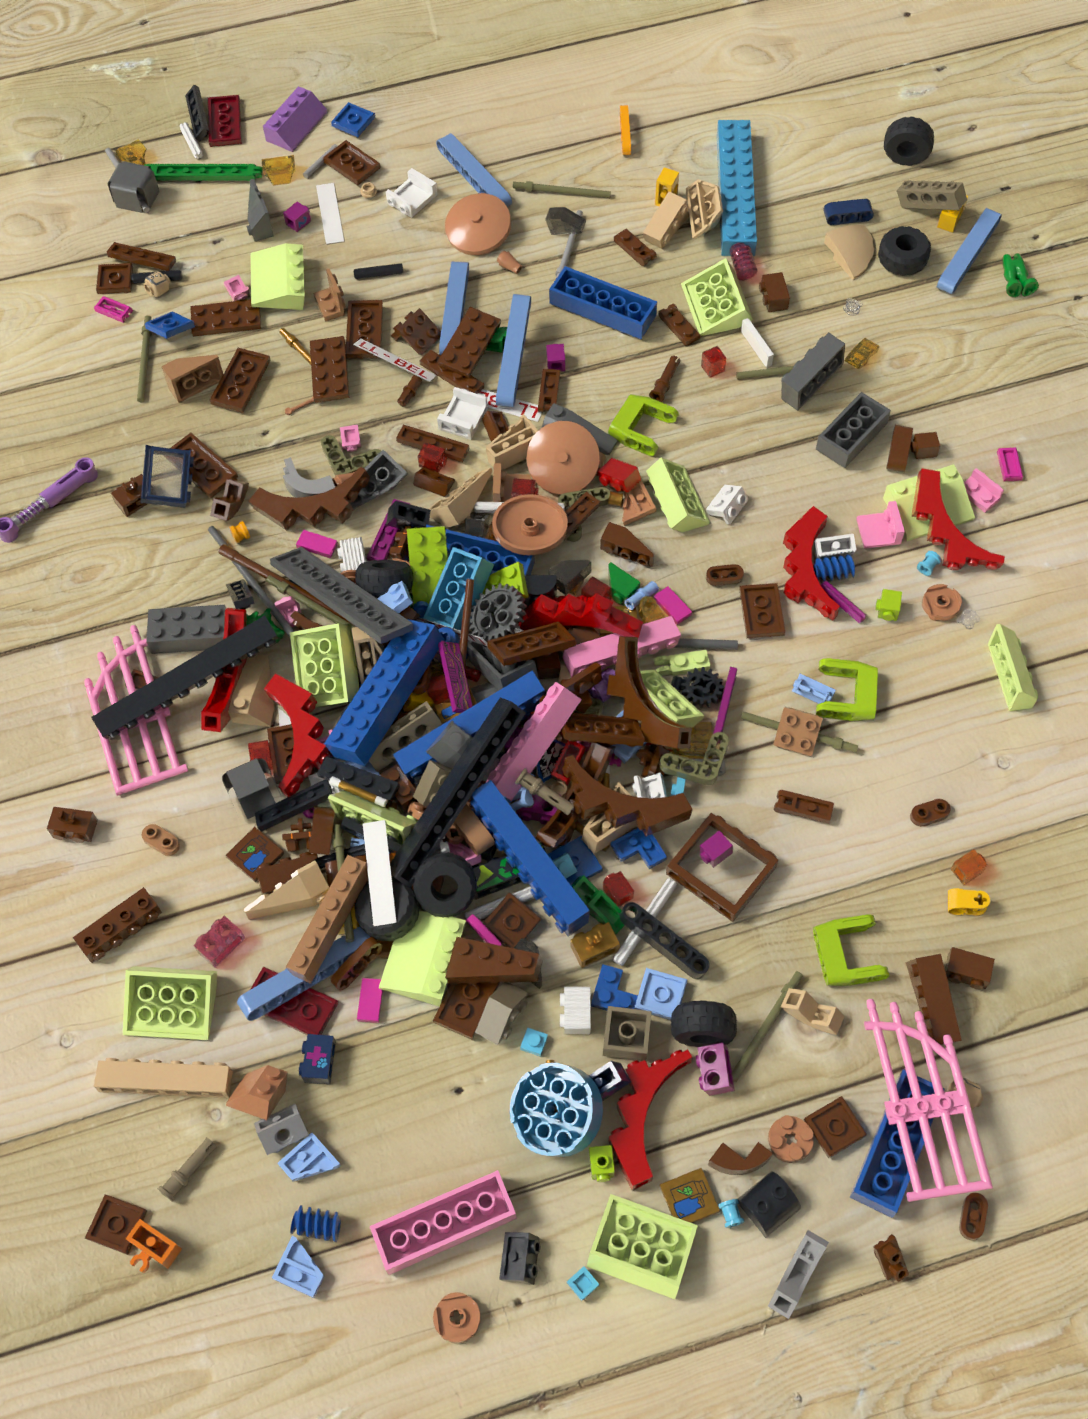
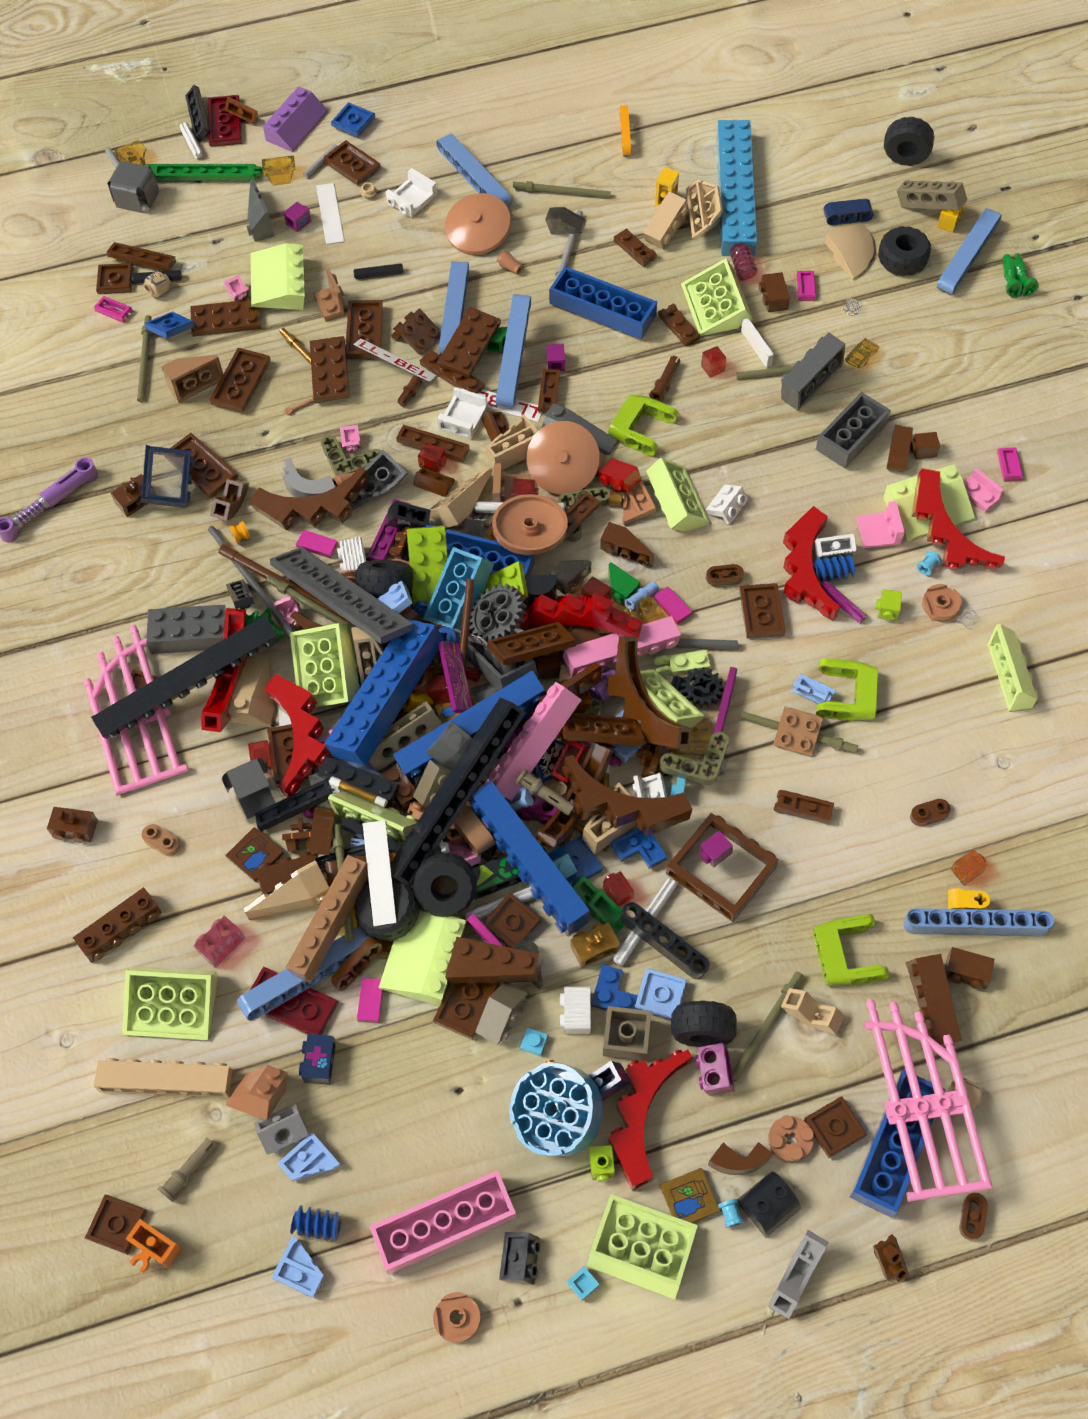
(241, 110): none -> dark orange slope
(806, 286): none -> dark pink tile
(987, 918): none -> medium blue beam

